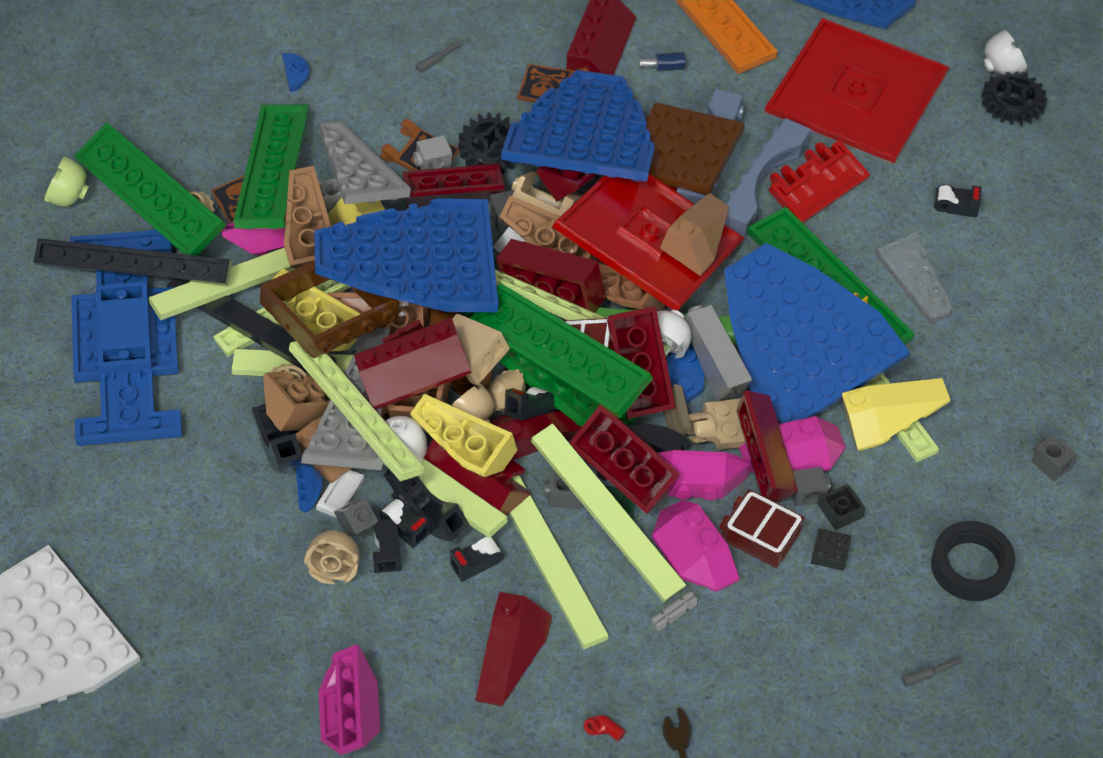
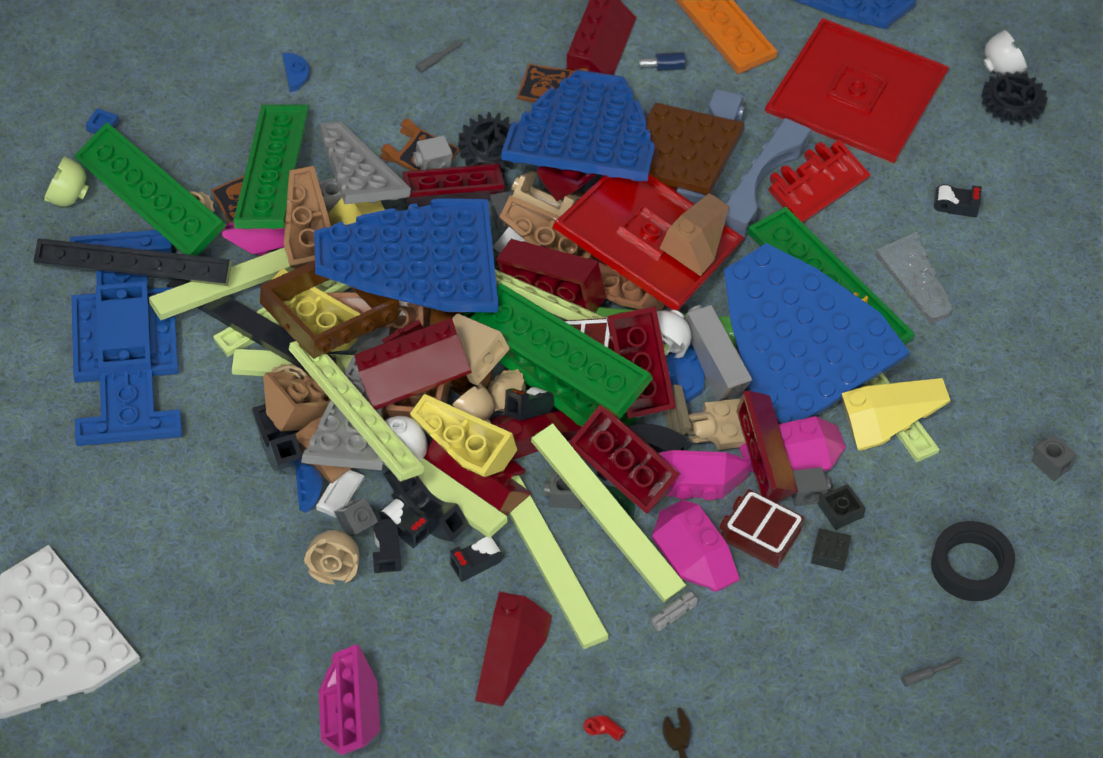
(99, 118): none -> blue plate

